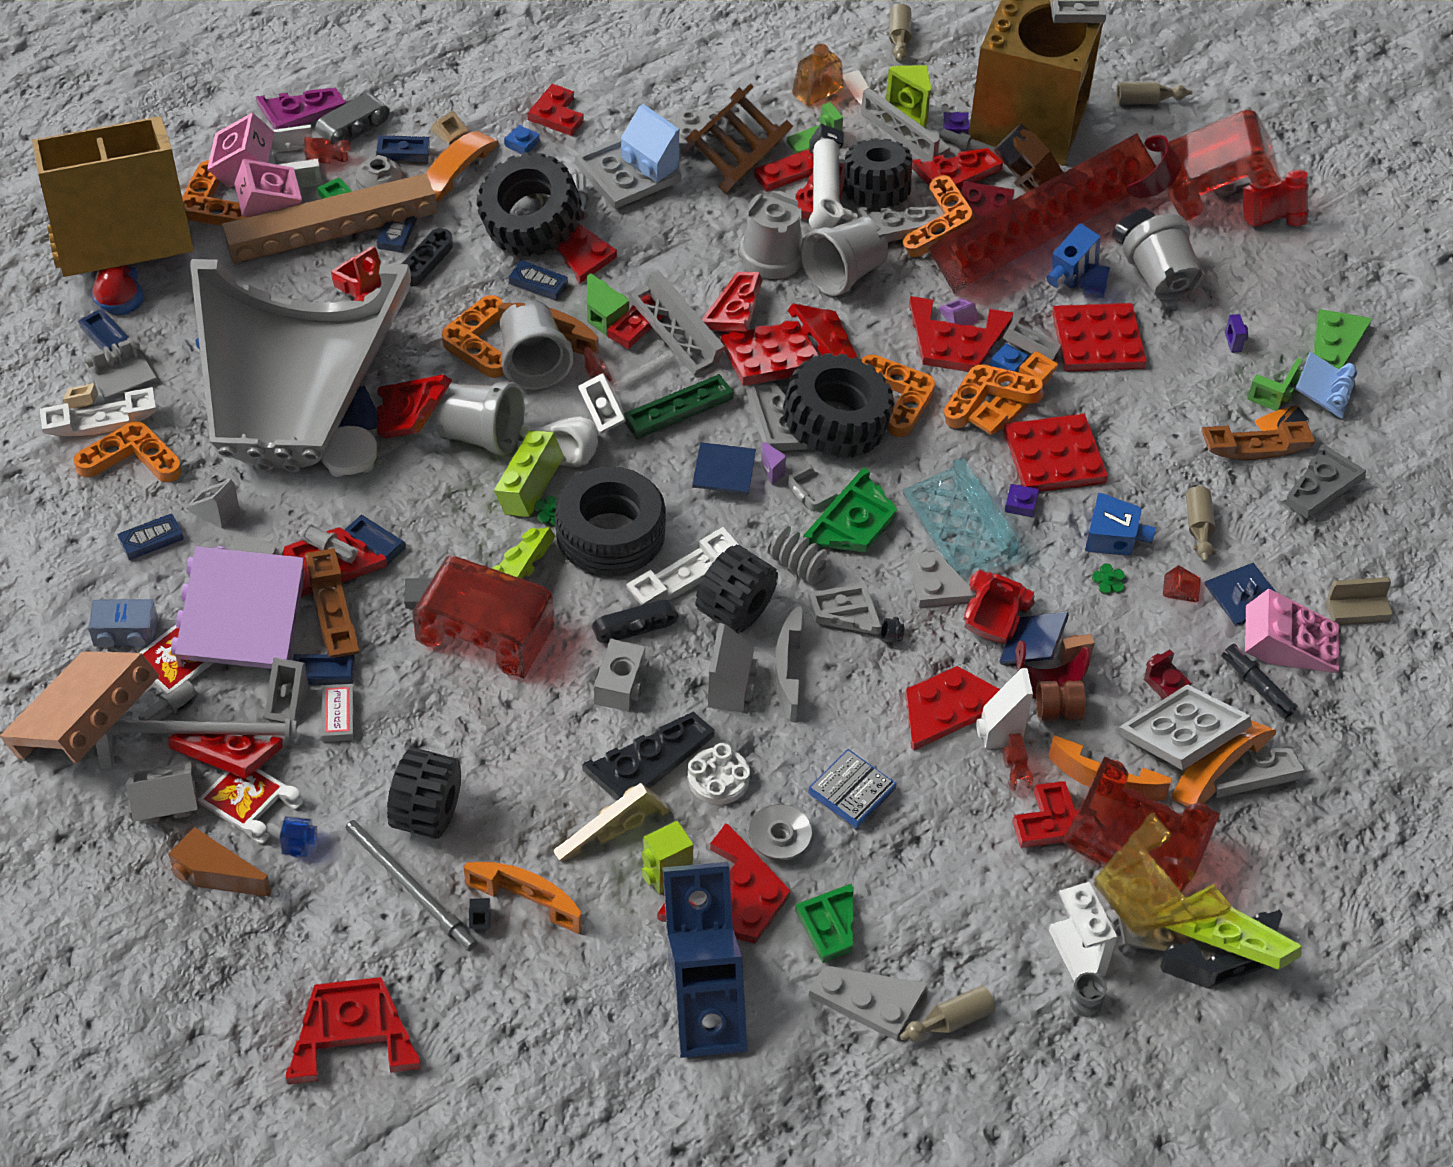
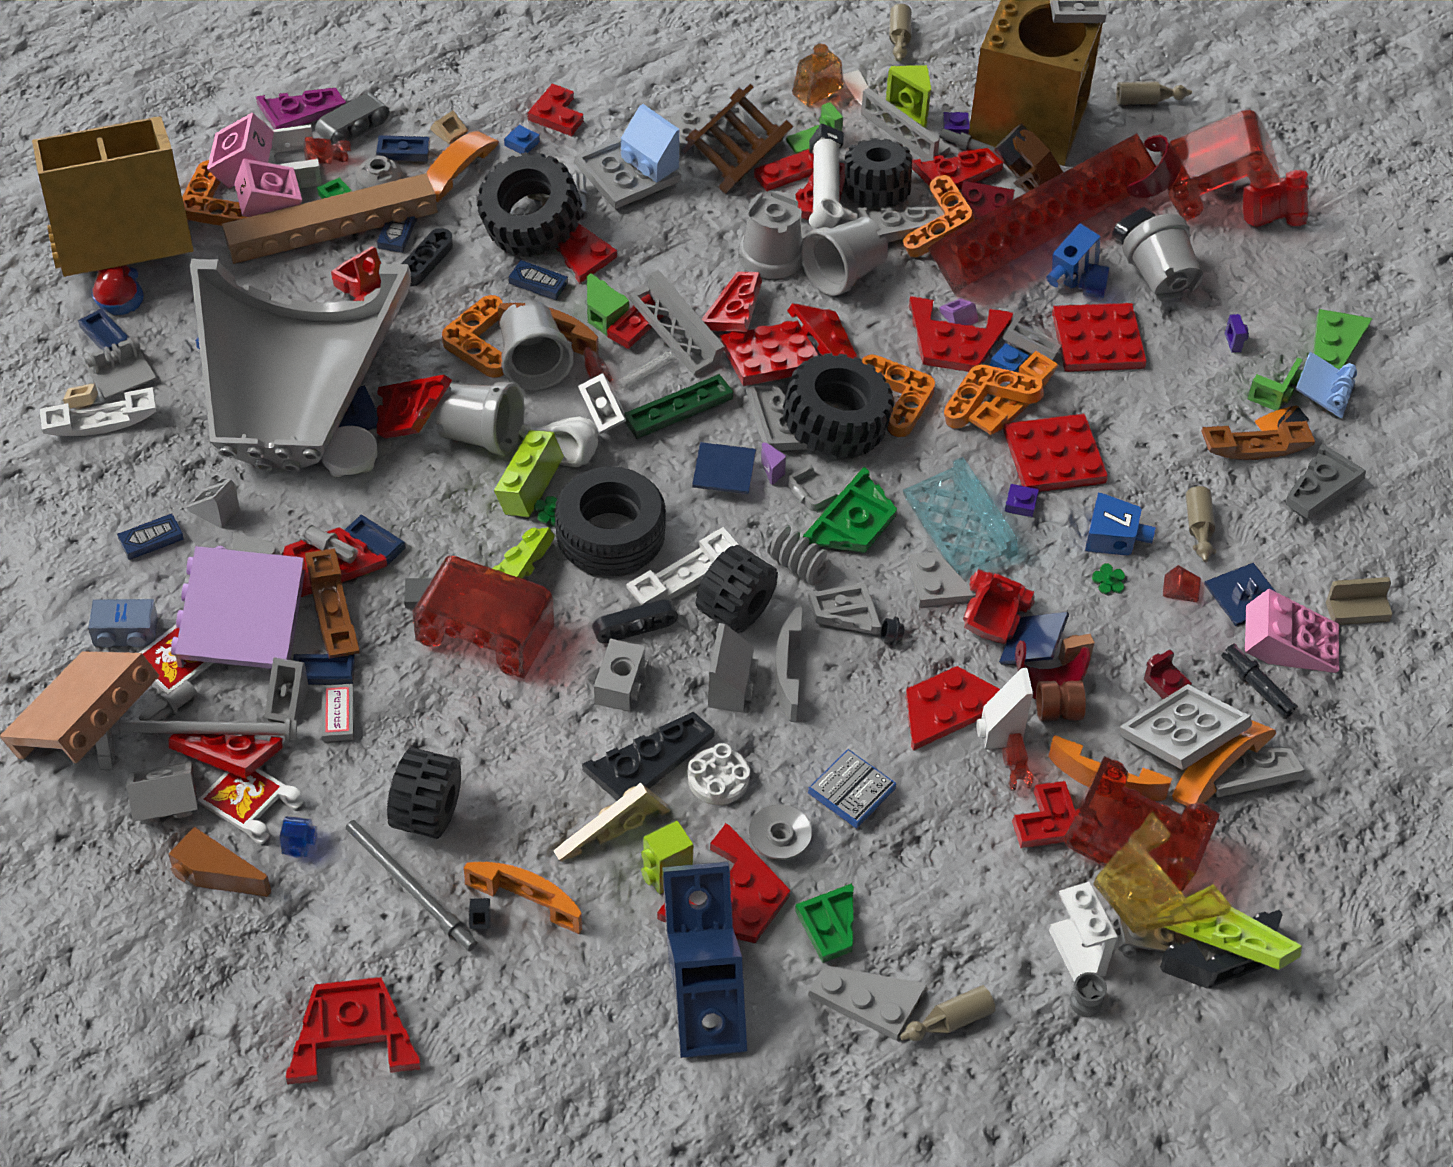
(133, 445): orange beam -> none

